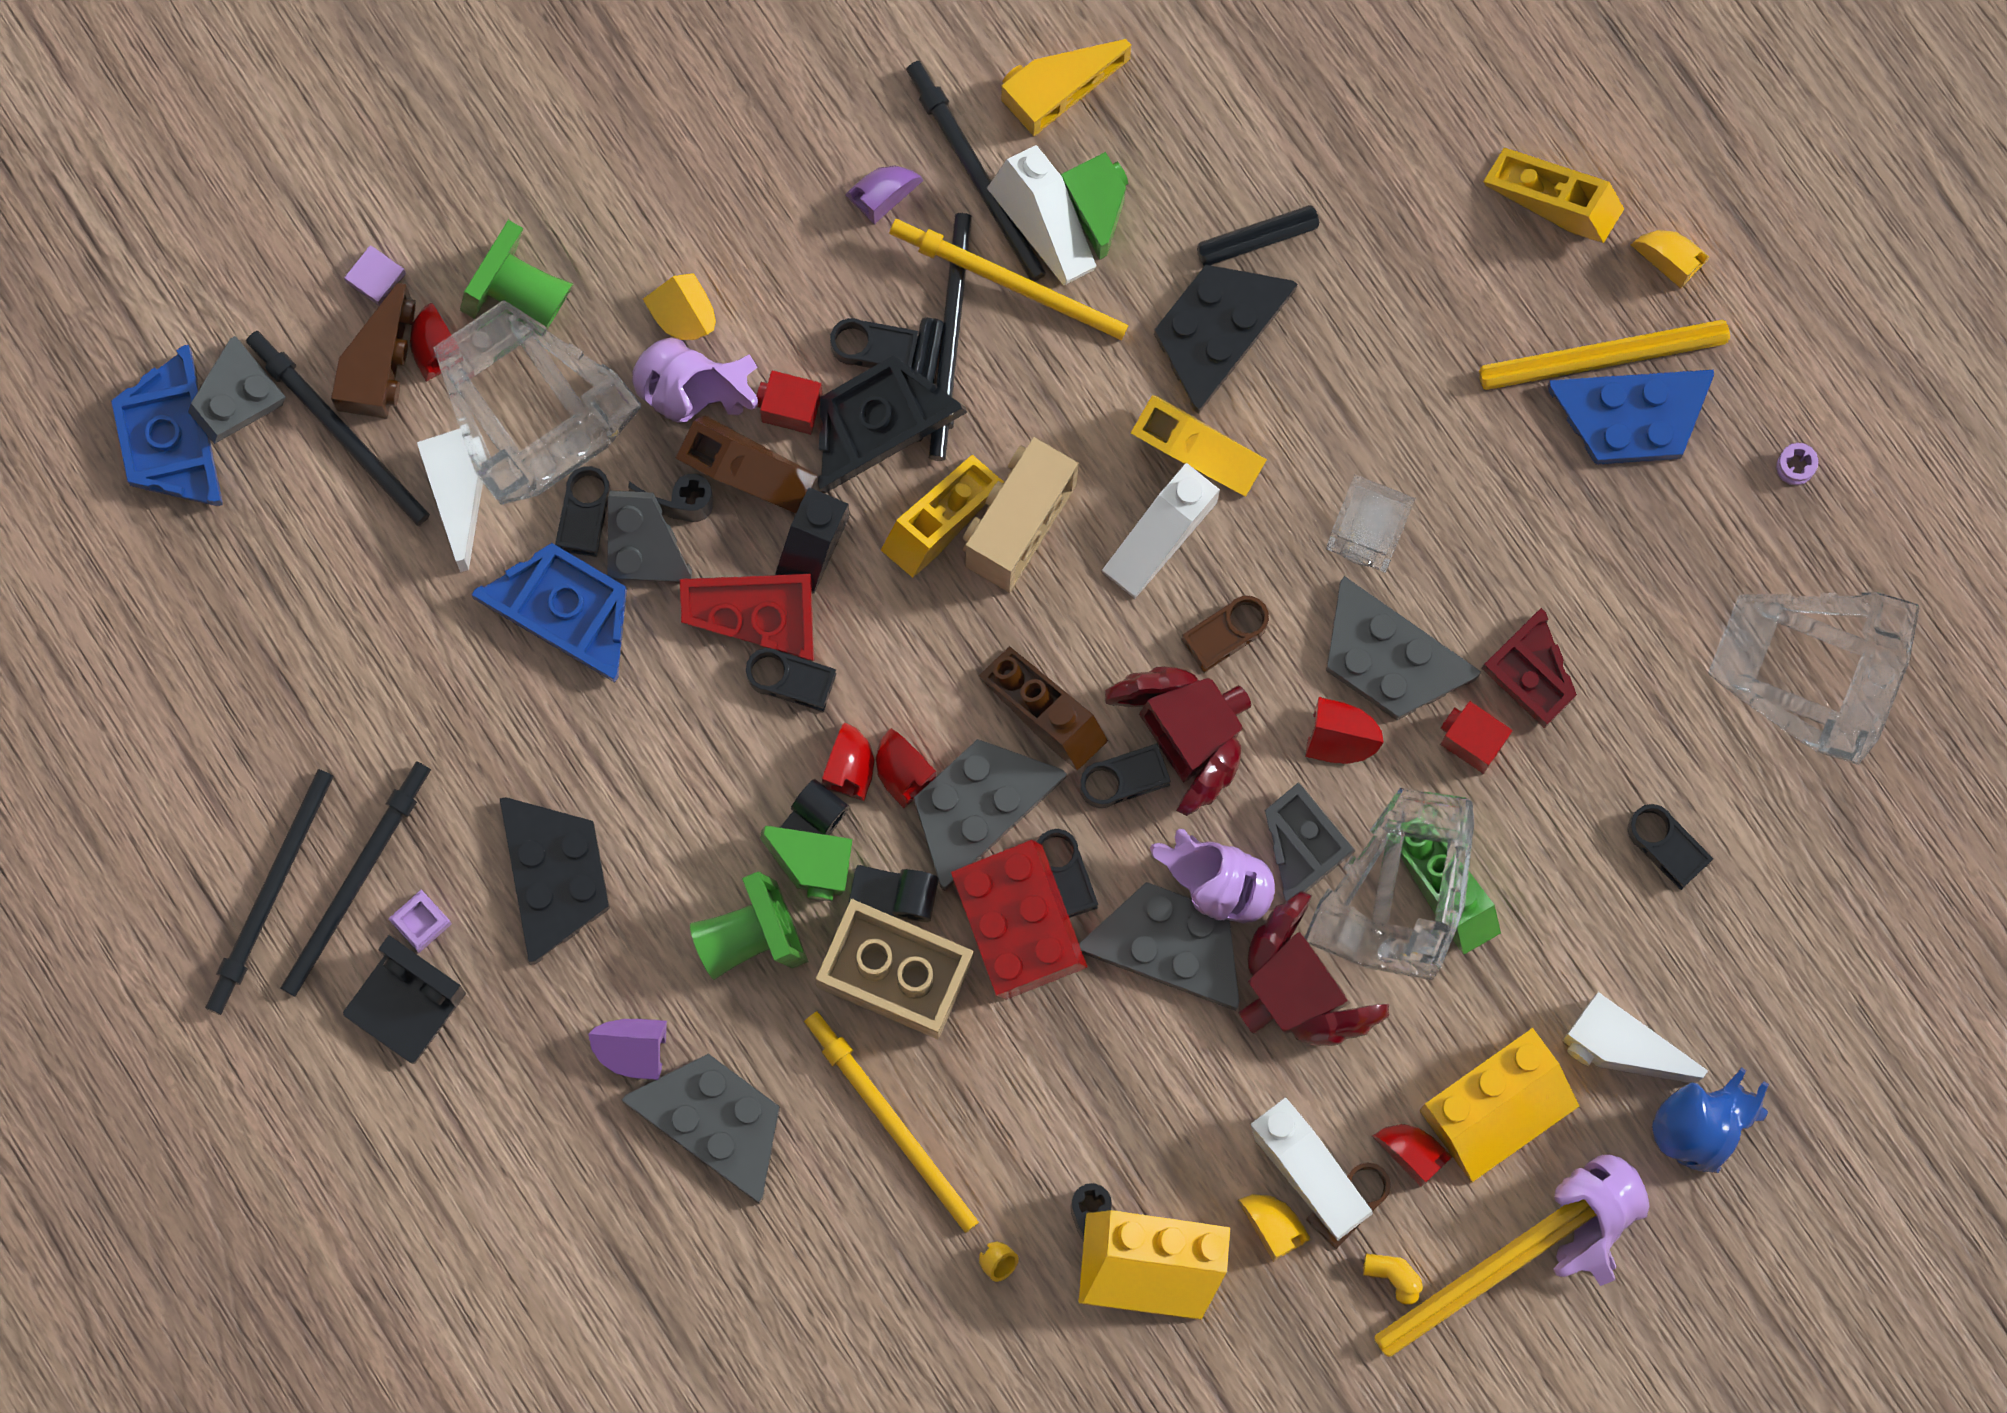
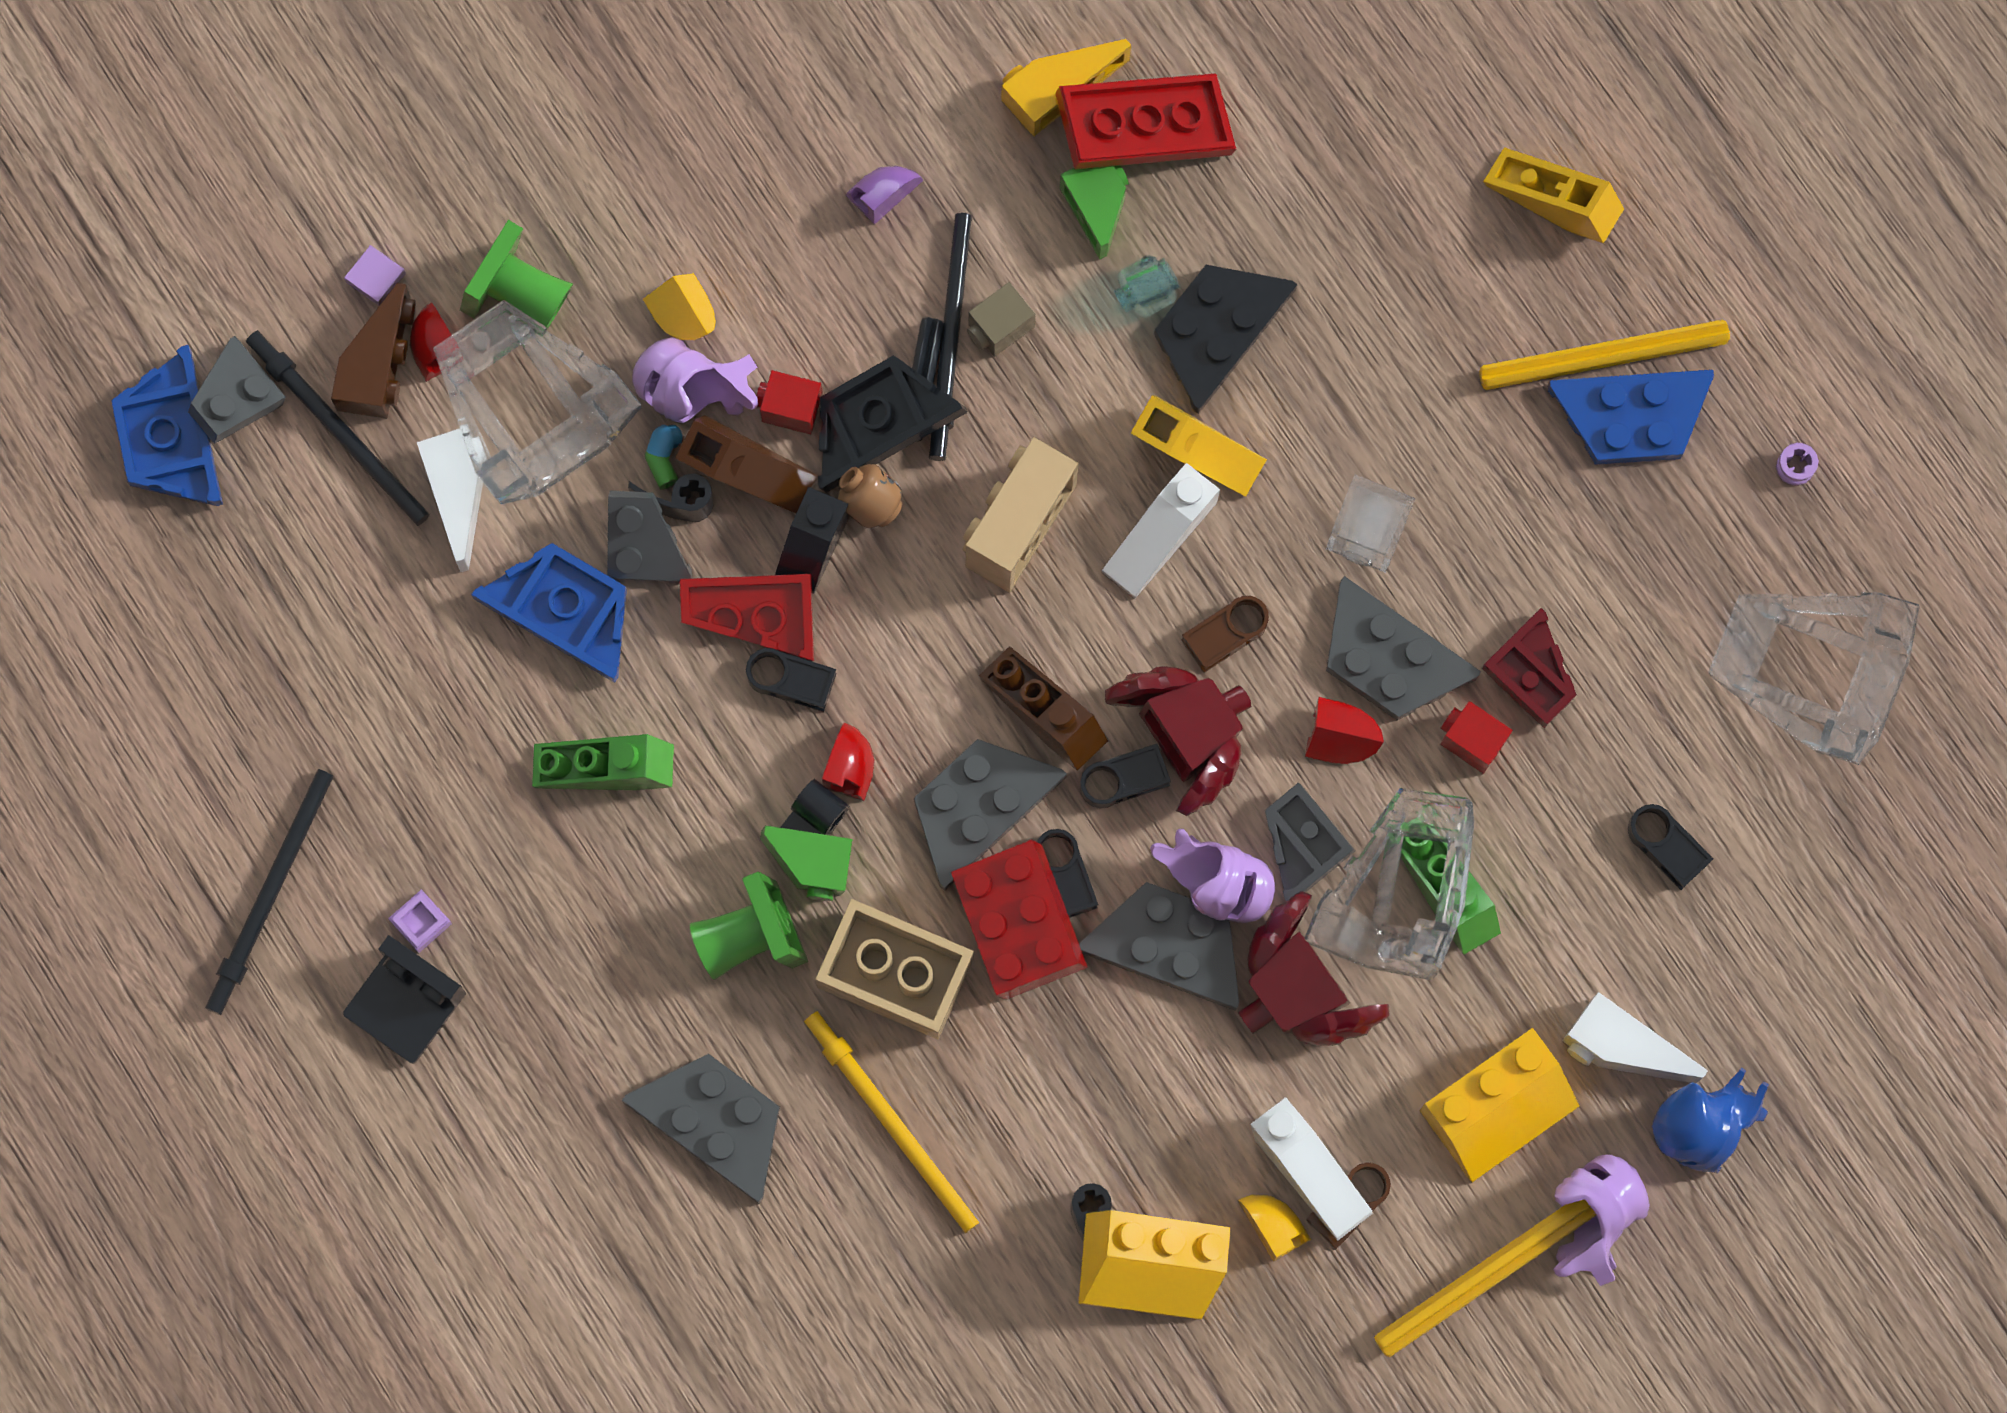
(399, 805): black bar -> none
(554, 874): black wing -> none
(582, 522): black piece -> none
(604, 764): none -> bright green slope
(630, 1046): medium lavender brick -> none
(658, 452): none -> arm
(870, 495): none -> medium nougat head
(882, 343): black piece -> none
(901, 895): black panel -> none
(902, 768): red brick -> none
(932, 245): yellow bar -> none
(935, 103): black bar -> none
(939, 516): yellow slope -> none
(998, 1261): yellow hinge -> none
(1000, 320): none -> dark tan brick
(1042, 210): white slope -> none
(1145, 121): none -> red tile
(1147, 286): none -> clear light blue head
(1258, 235): black axle -> none
(1400, 1274): yellow arm -> none
(1413, 1150): red brick -> none
(1671, 254): yellow brick -> none

